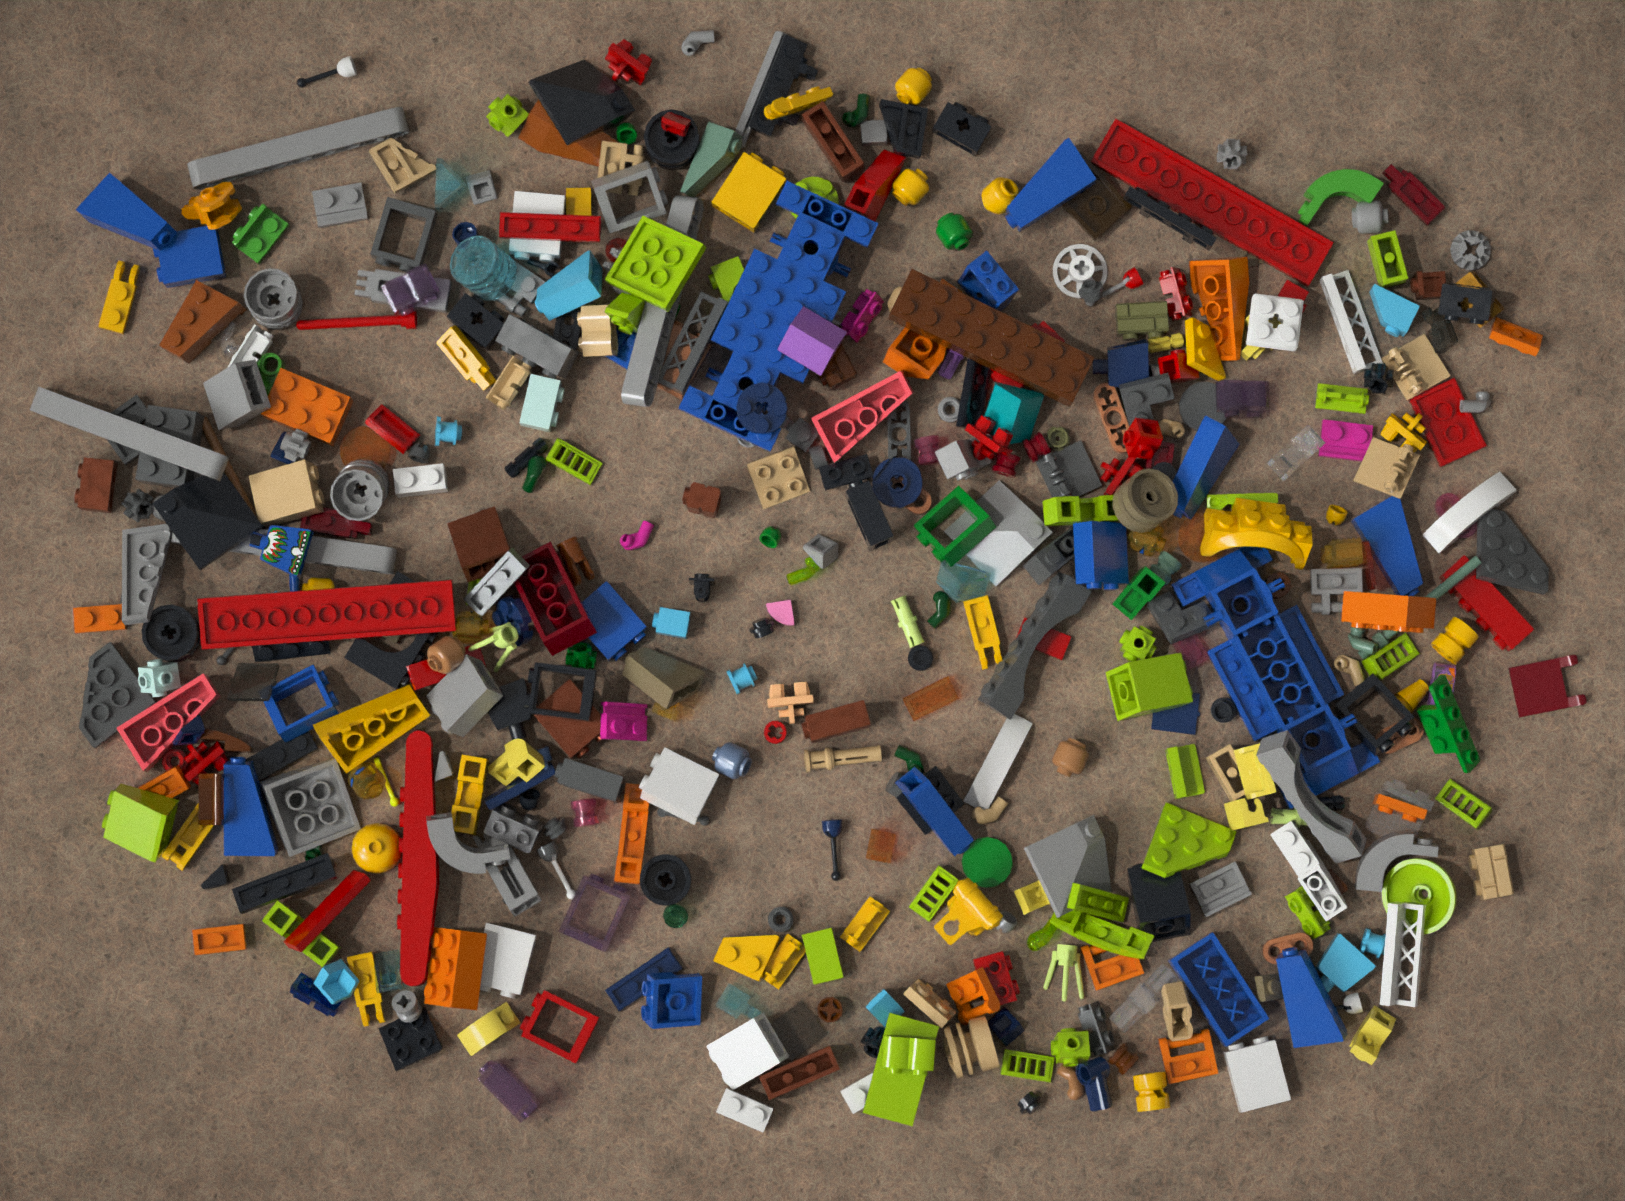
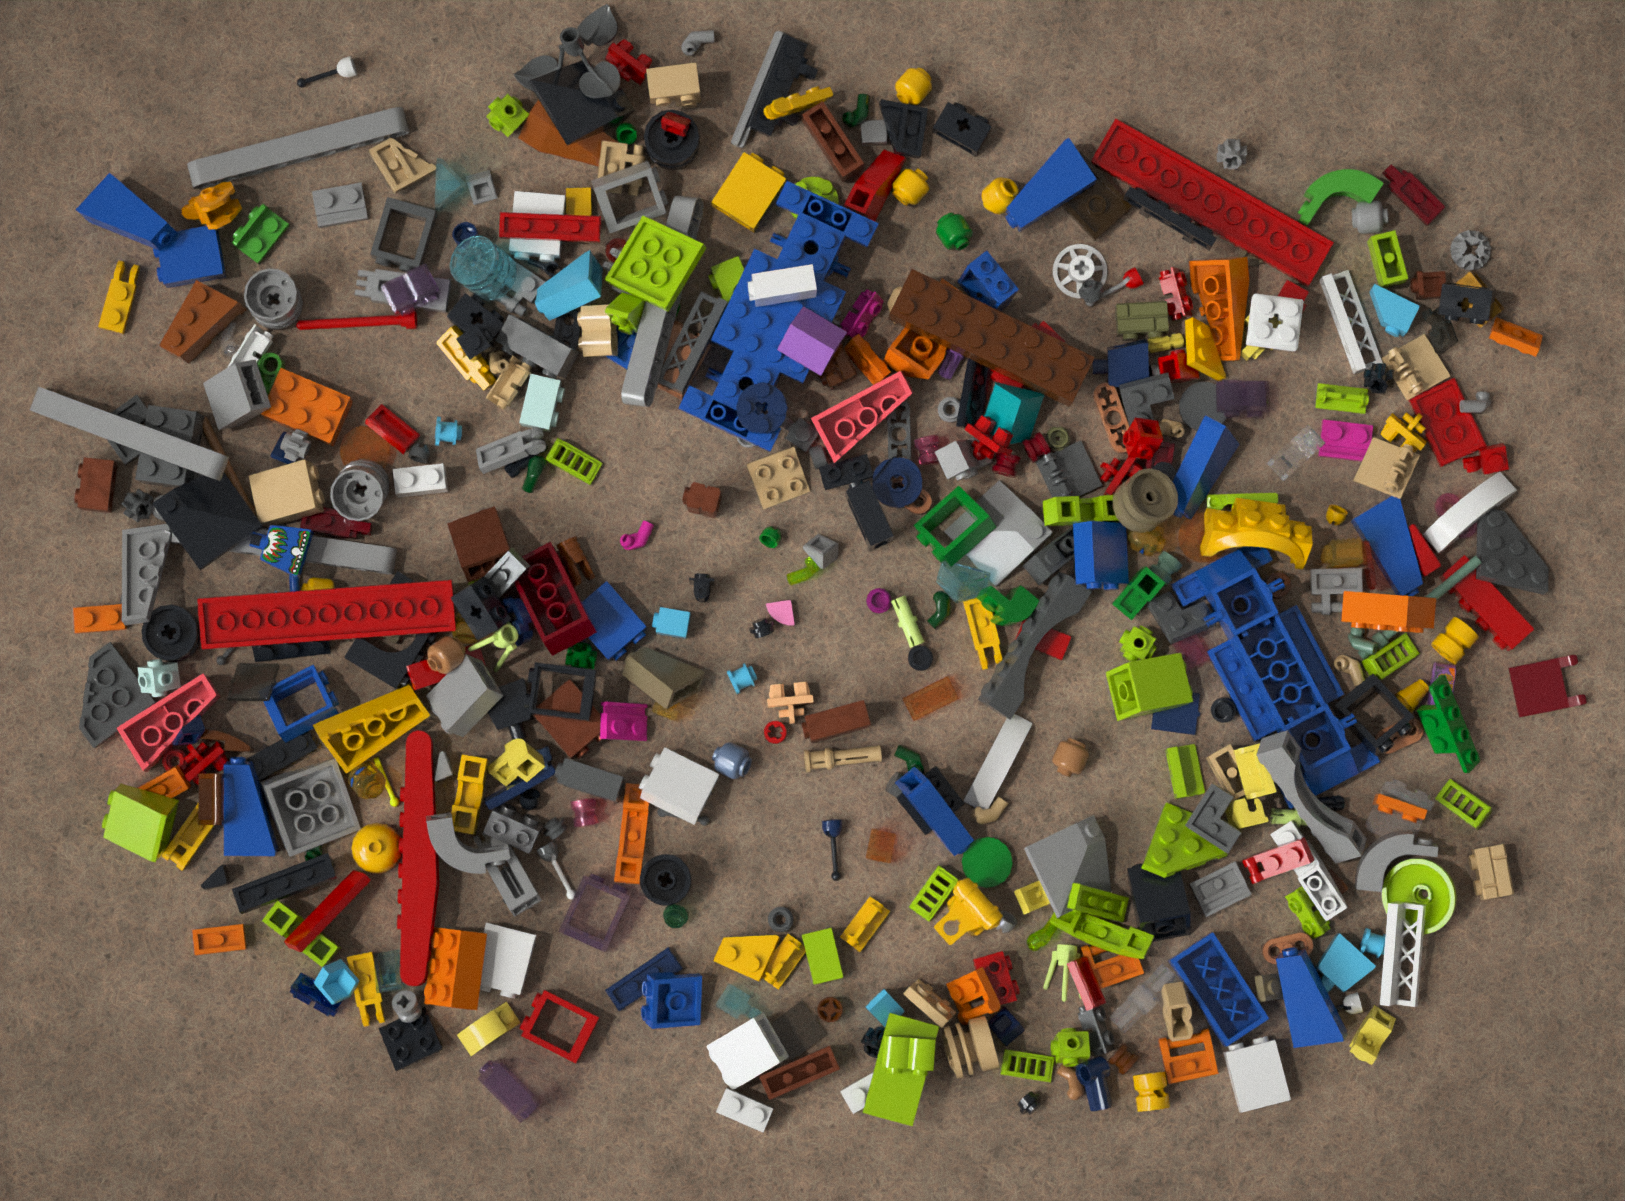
(476, 342): none -> black brick
(480, 608): none -> black brick
(497, 362): none -> tan arm
(510, 449): none -> light grey hinge
(596, 28): none -> dark grey plant
(674, 84): none -> tan brick
(712, 156): sand green slope -> none
(782, 285): none -> white brick
(866, 360): none -> orange plate
(878, 600): none -> magenta plate
(1010, 609): none -> green brick
(1086, 983): none -> red tile
(1208, 822): none -> dark grey plate
(1278, 860): none -> plate
(1425, 557): none -> red slope
(1490, 460): none -> red plate

